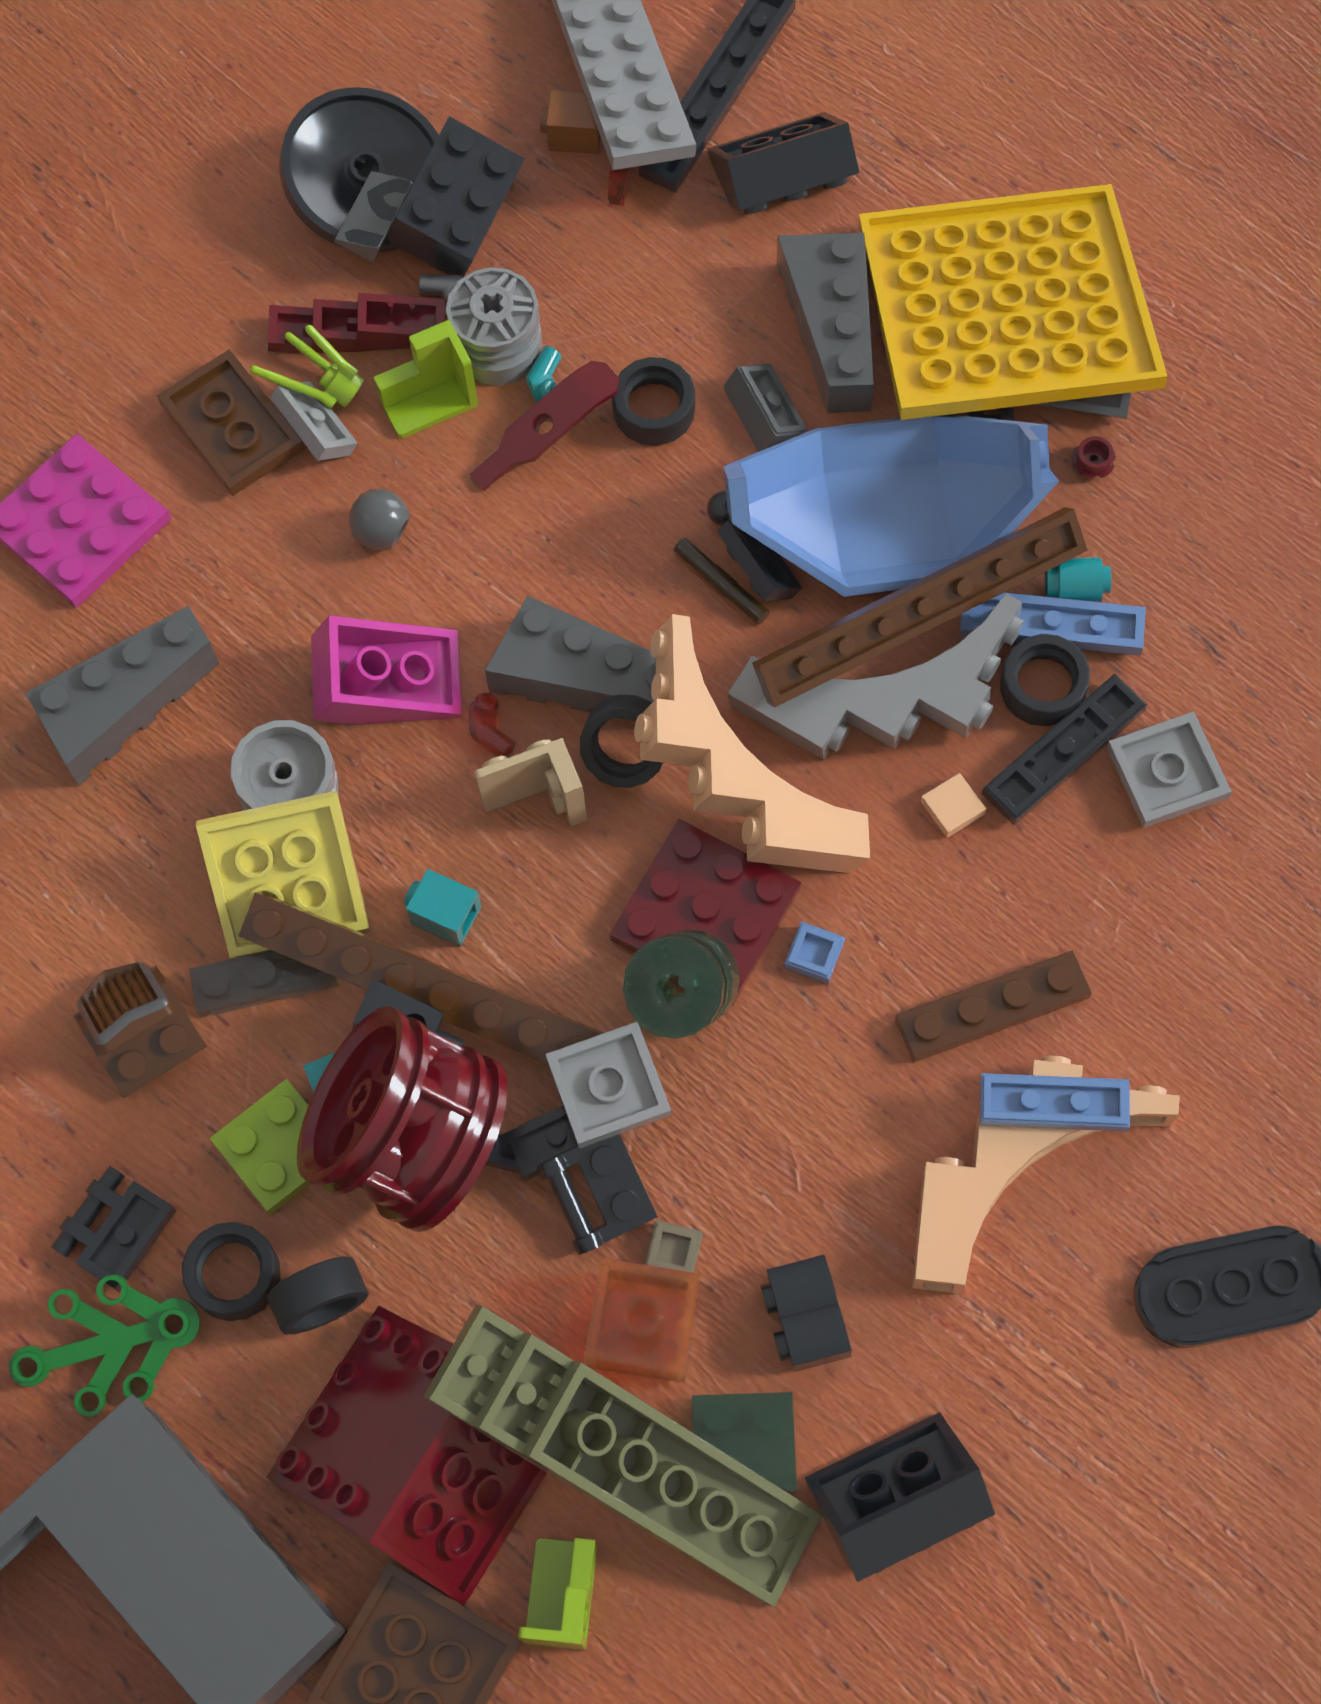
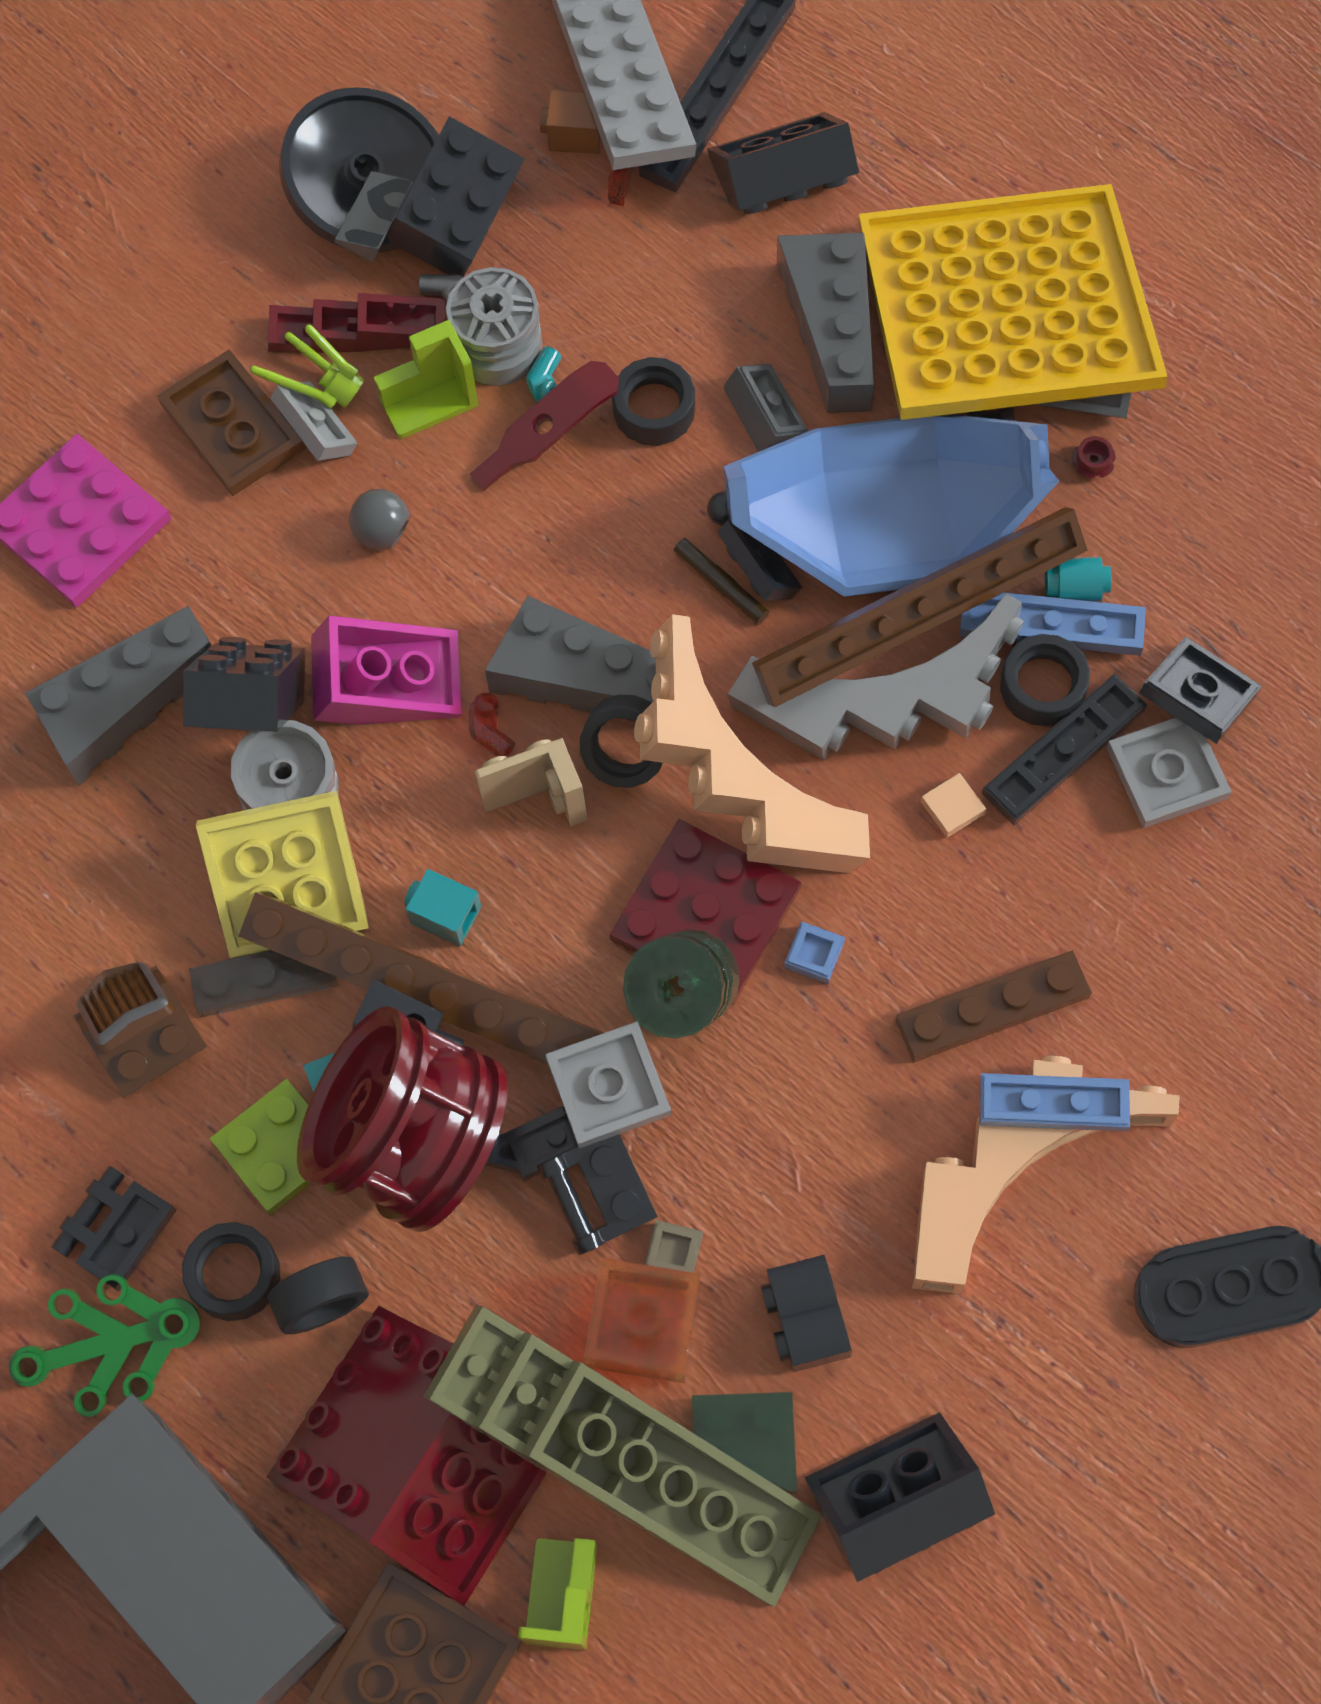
(244, 685): none -> black brick
(1200, 689): none -> tile

